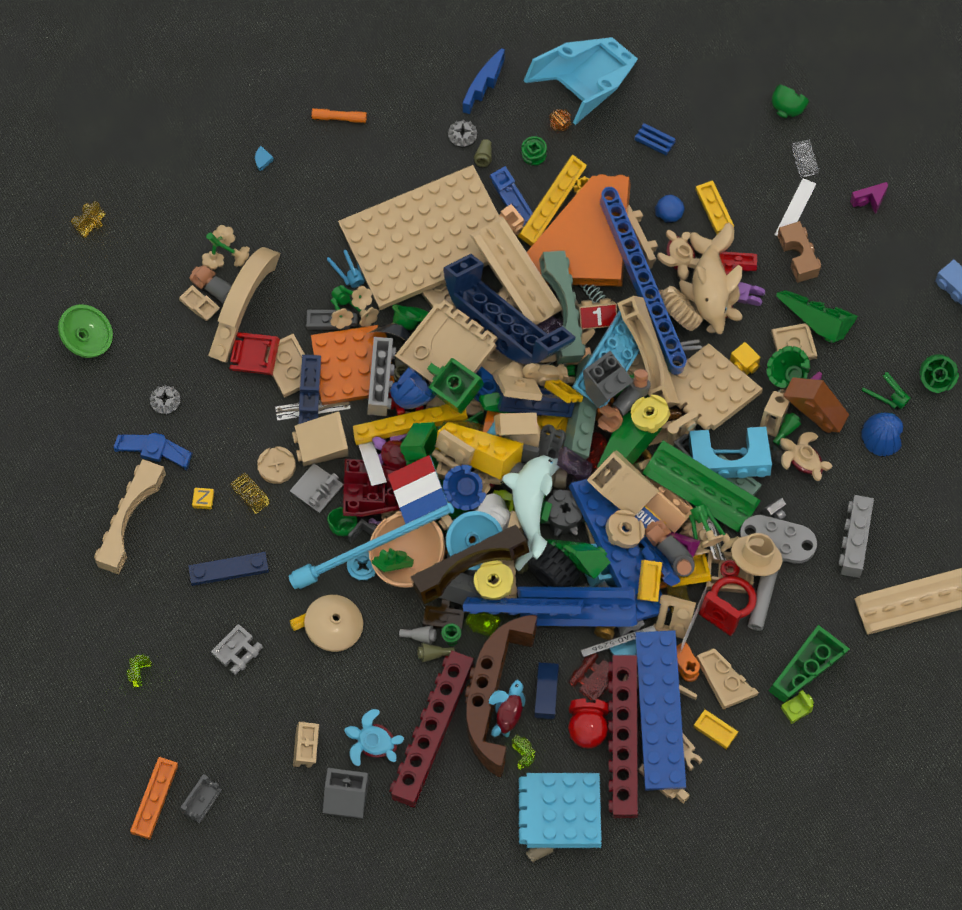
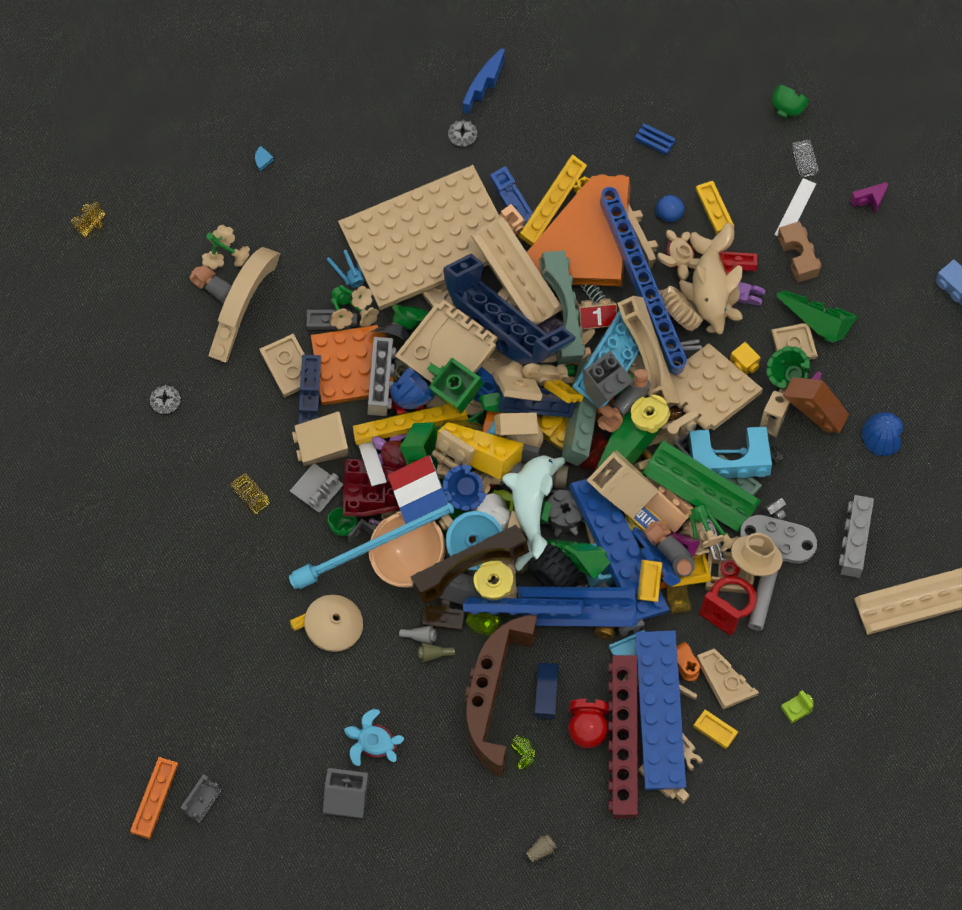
(90, 324): bright green dish -> none
(134, 672): clear neon green bracket -> none
(146, 481): tan arch -> none
(153, 448): blue plate -> none
(198, 303): tan slope -> none
(203, 498): yellow tile -> none
(228, 568): dark blue plate -> none
(232, 645): light grey plate -> none
(252, 352): red container -> none
(276, 465): tan tile -> none
(292, 410): sticker -> none
(305, 744): tan hinge -> none
(352, 116): orange piece -> none
(353, 566): medium azure gear -> none
(392, 560): green plate -> none
(410, 793): dark red brick -> none
(451, 634): green cone -> none
(483, 154): olive cone -> none
(507, 708): animal -> none
(534, 150): green wheel -> none
(550, 444): dark grey piece -> none
(560, 119): clear orange gear -> none
(560, 810): medium azure hinge -> none
(574, 464): clear purple plate -> none
(586, 68): medium azure windscreen -> none
(598, 681): clear red plate -> none
(614, 642): white sticker -> none
(621, 538): tan plate -> none
(681, 616): tan plate -> none
(693, 619): white sticker -> none
(789, 424): green cone -> none
(803, 456): tan animal -> none
(810, 661): green wedge -> none
(899, 397): green plant -> none
(939, 373): green cylinder -> none

